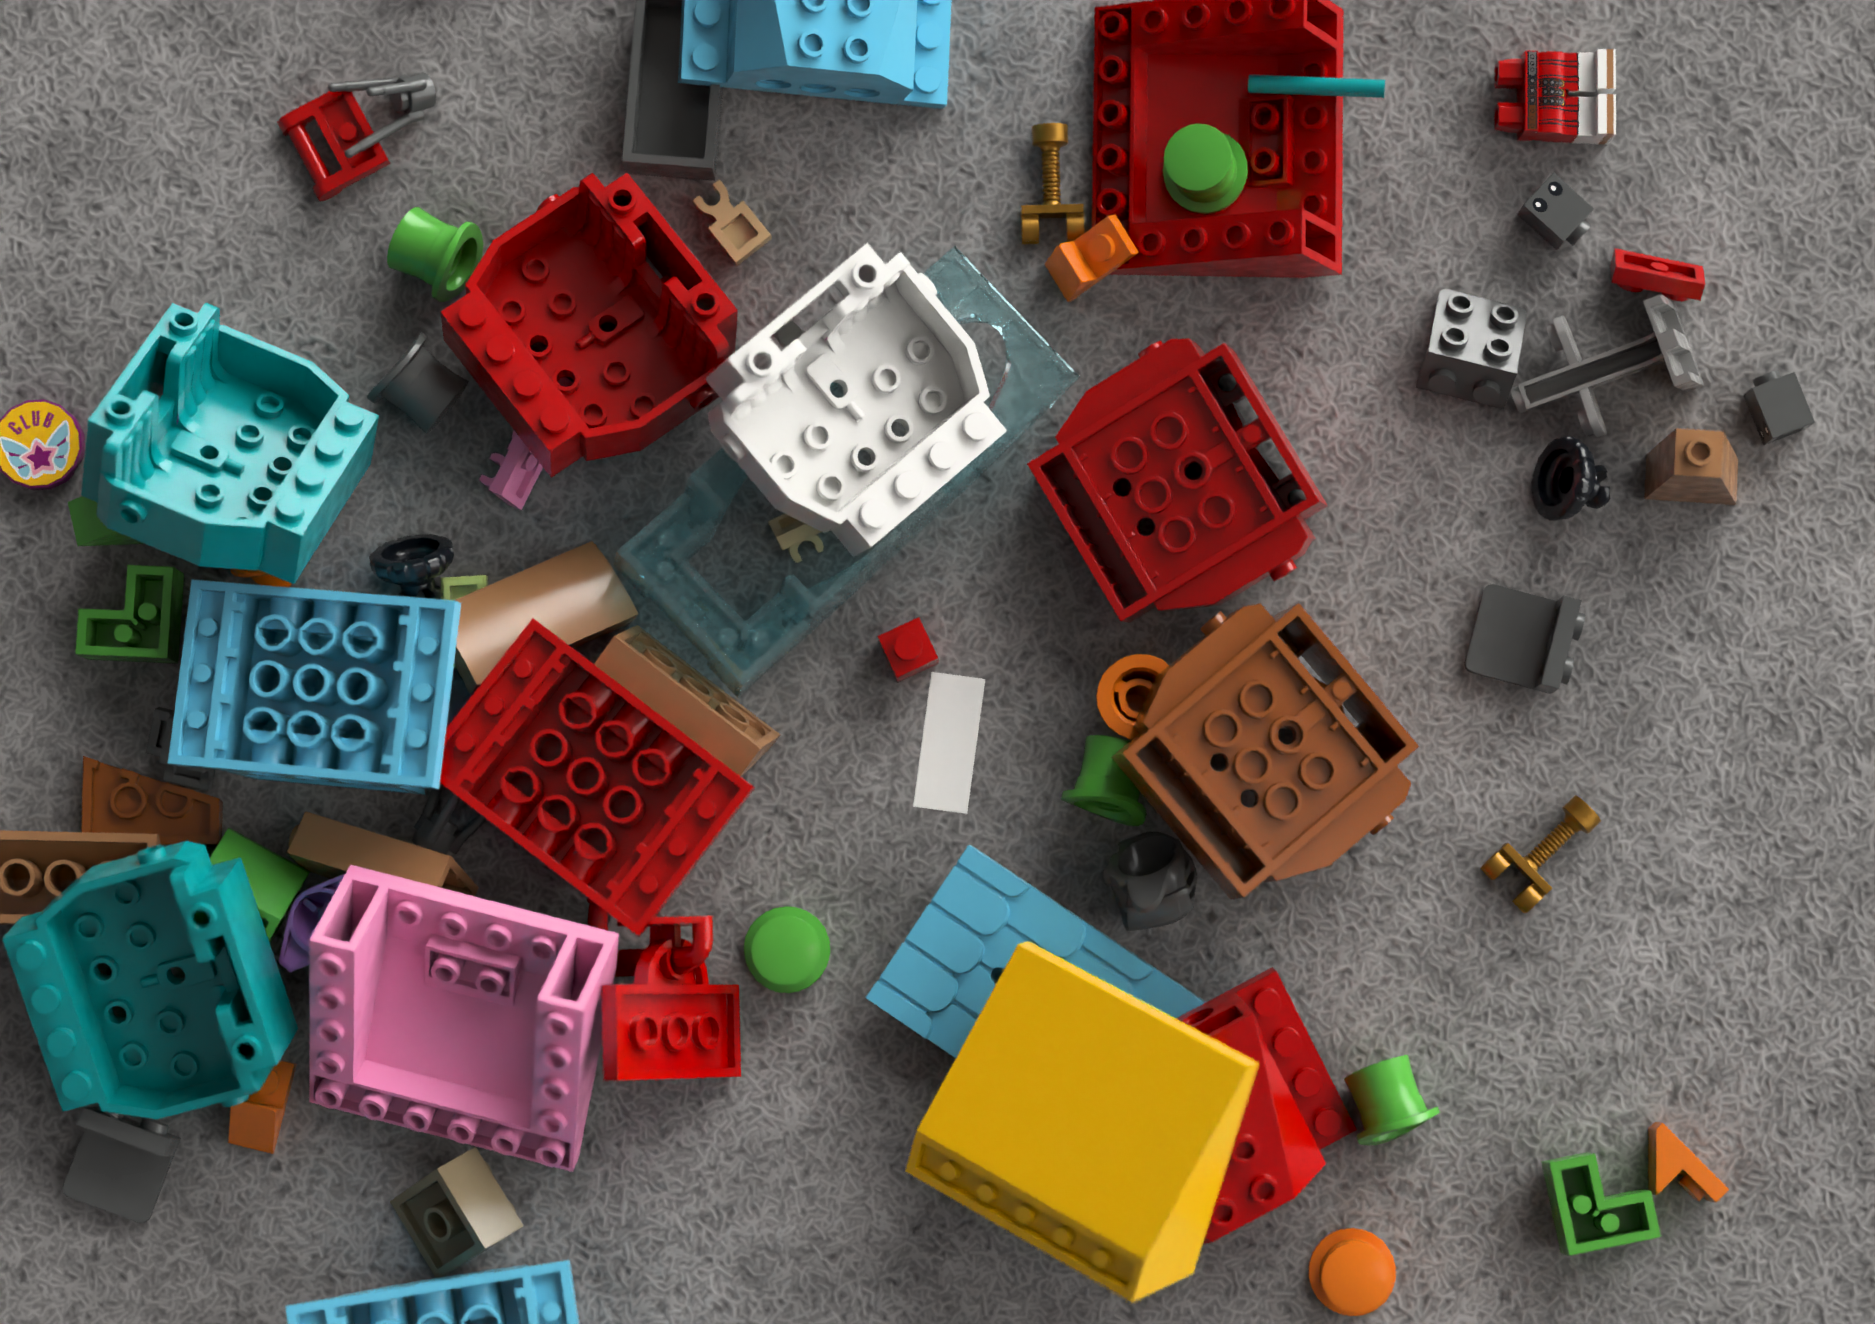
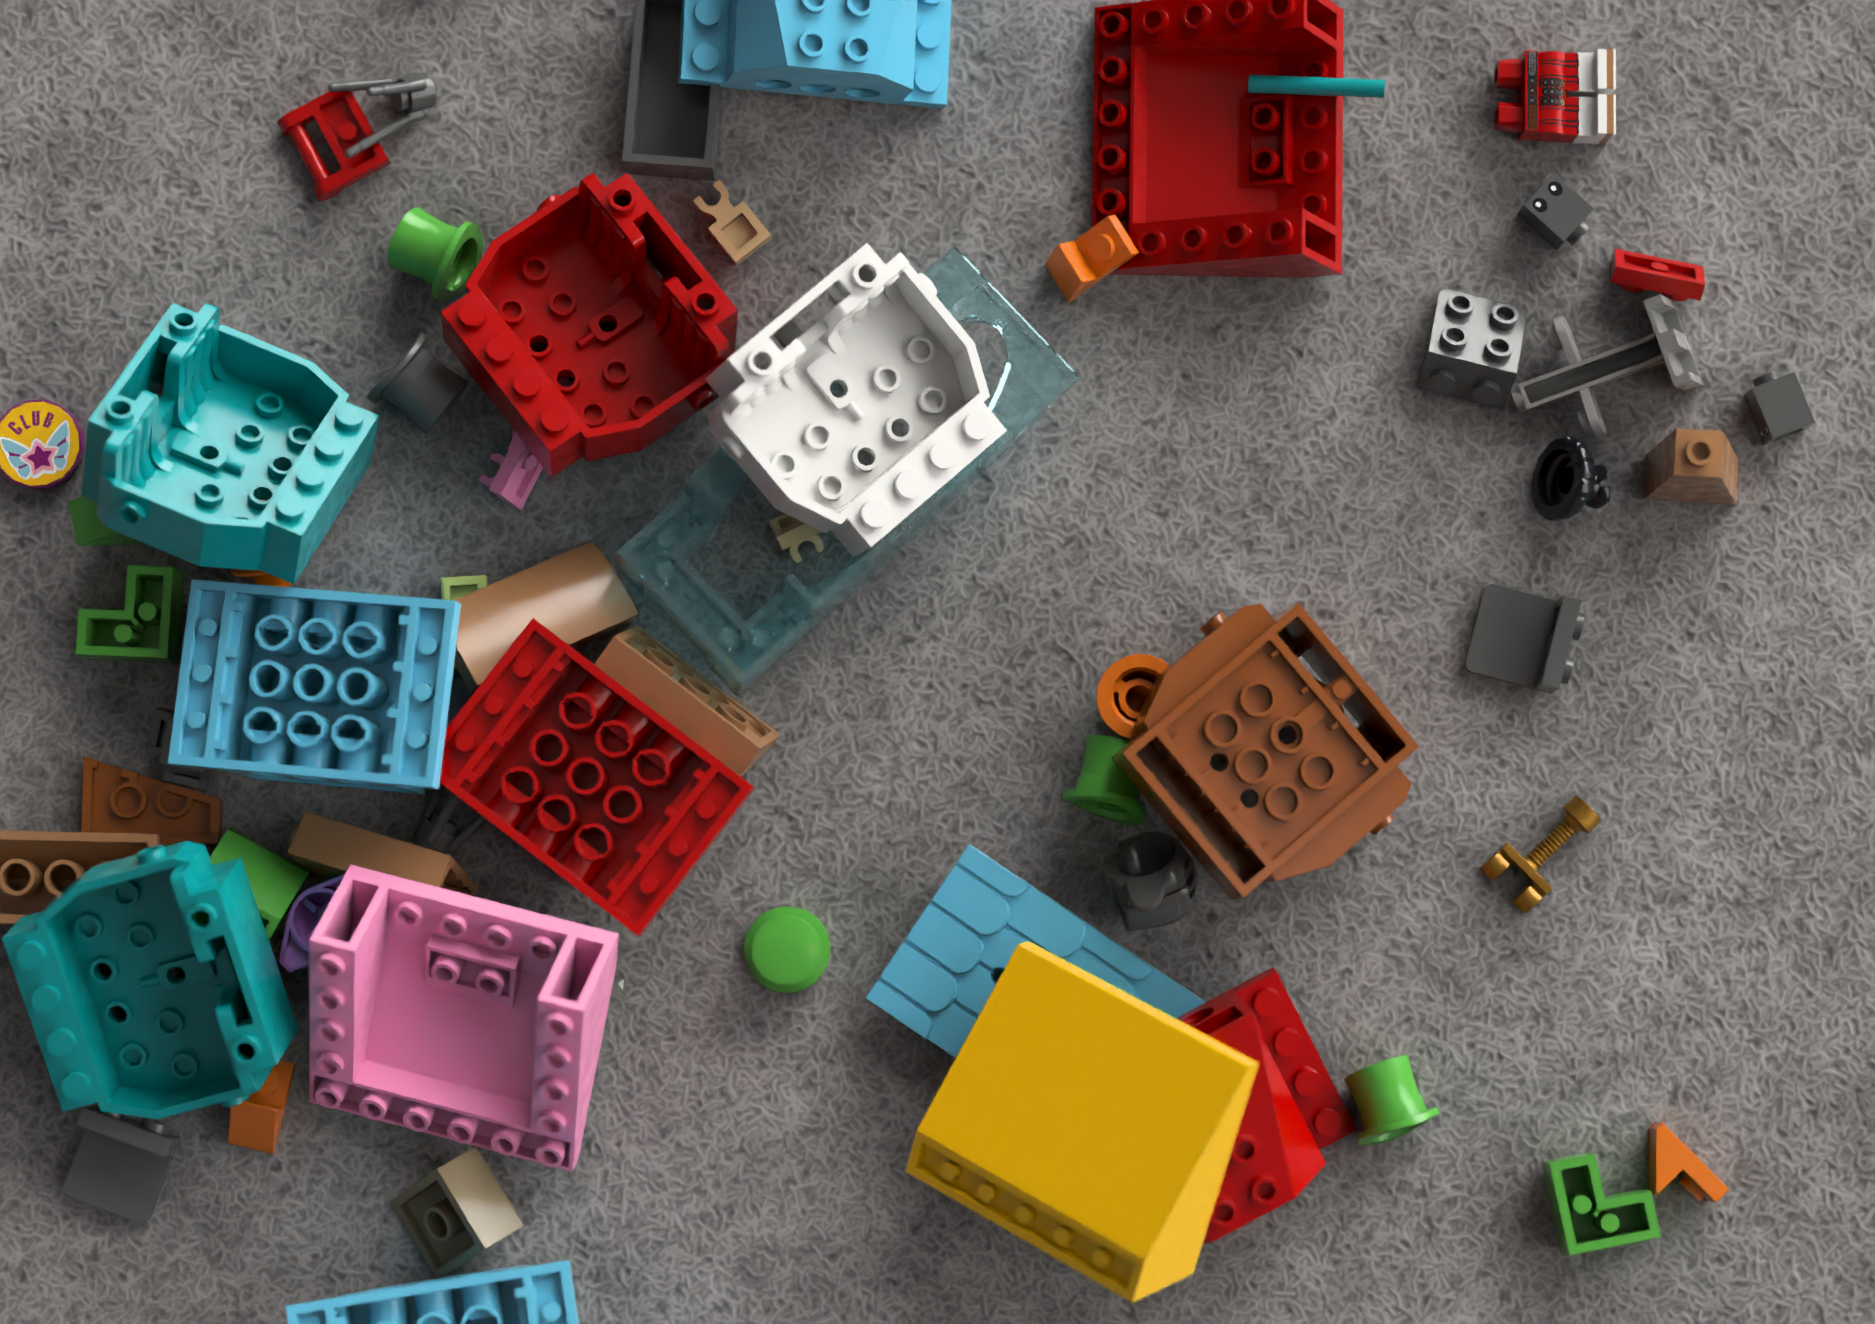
(413, 563): black hair -> none
(671, 1016): red plate -> none
(908, 649): red brick -> none
(949, 742): white sticker -> none
(1050, 139): pearl gold bar -> none
(1204, 169): bright green piece -> none
(1209, 531): red piece -> none
(1352, 1271): orange piece -> none

